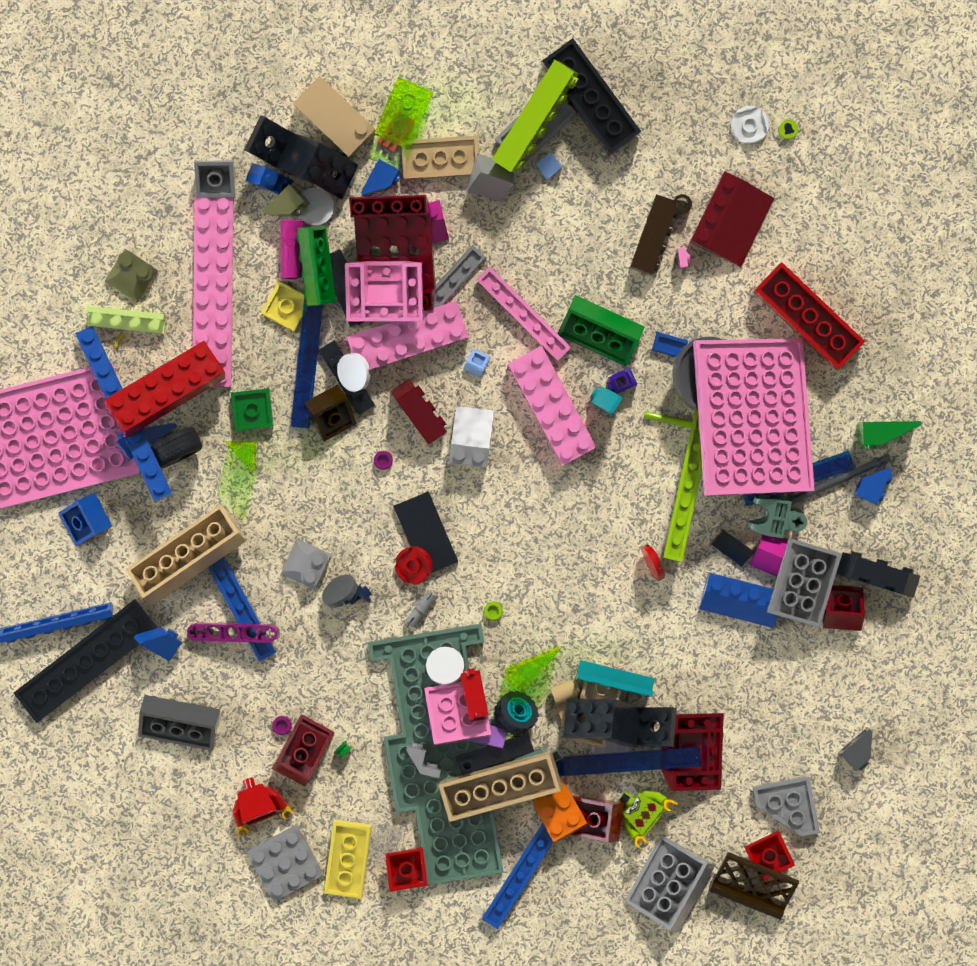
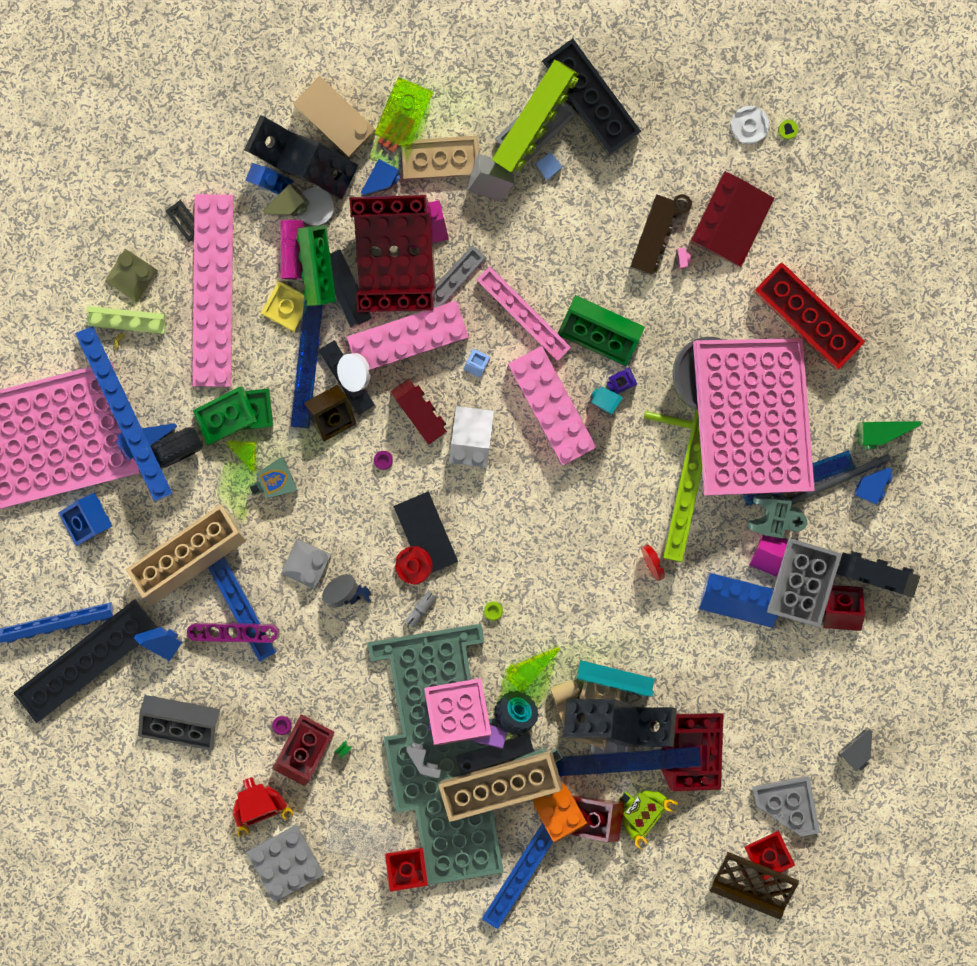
(165, 389): red brick -> none
(174, 207): none -> pearl dark grey tile
(215, 178): light grey slope -> none
(225, 415): none -> green plate
(274, 480): none -> torso
(347, 859): light yellow tile -> none
(384, 291): bright pink slope -> none
(445, 665): white tile -> none
(474, 695): red brick -> none
(668, 344): blue tile -> none
(669, 884): light grey slope -> none
(732, 547): black slope -> none

